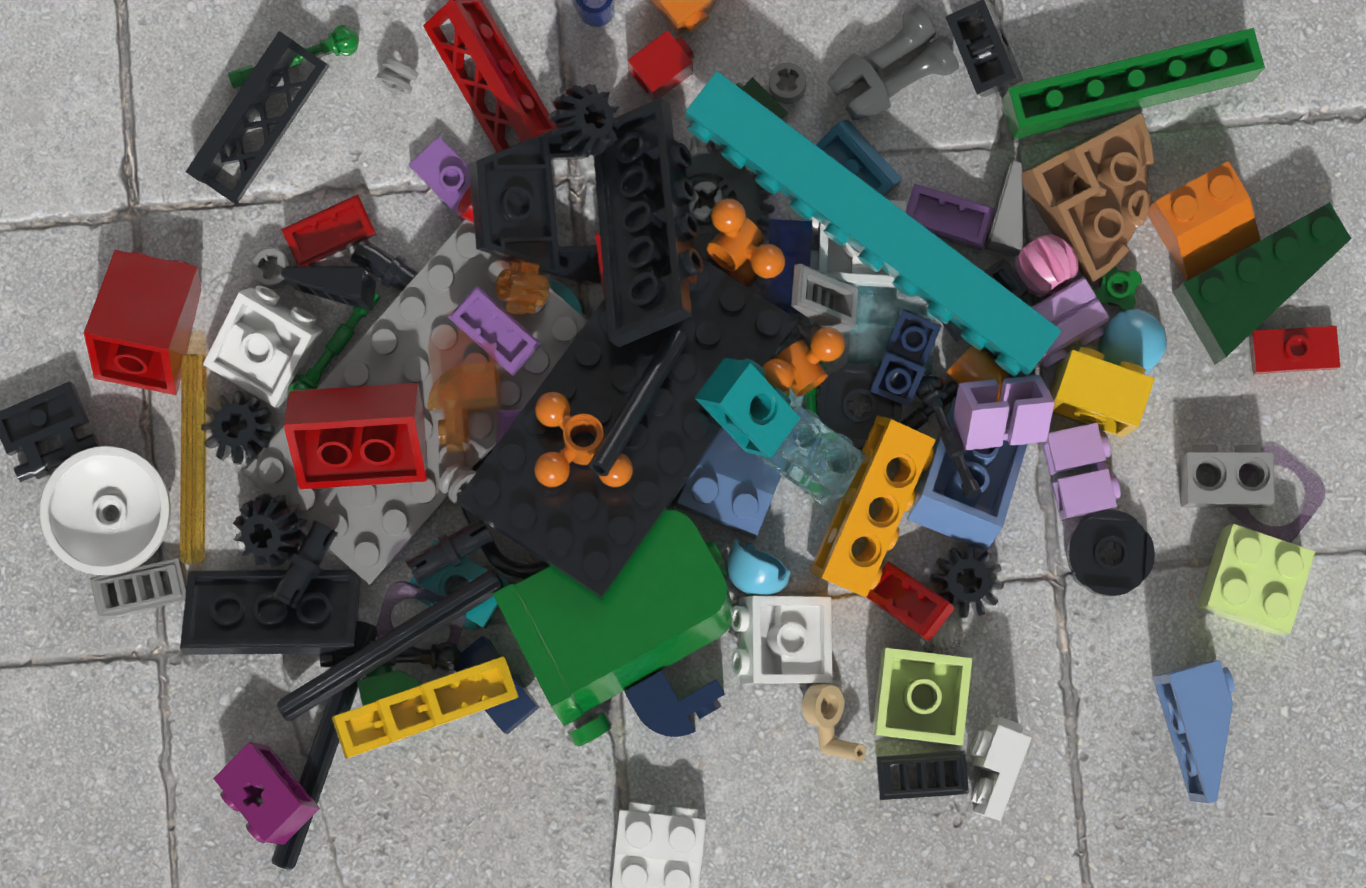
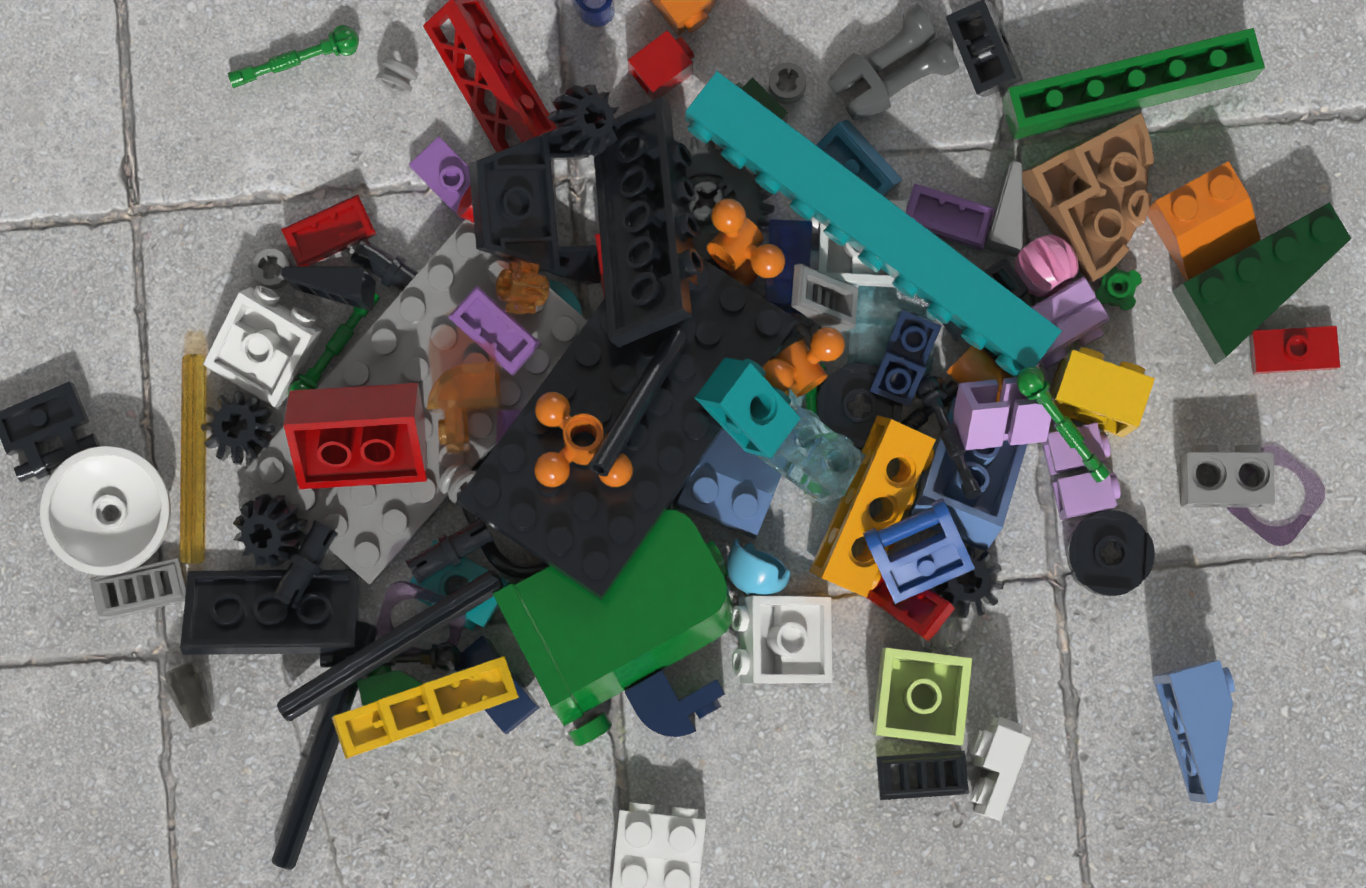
(143, 321): red slope -> none
(189, 693): none -> clear smoke cone
(245, 108): black fence -> none
(265, 794): magenta brick -> none
(824, 708): tan plate -> none
(925, 562): none -> plate
(1032, 385): none -> green piece
(1135, 339): medium azure hair -> none
(1256, 580): yellowish green brick -> none

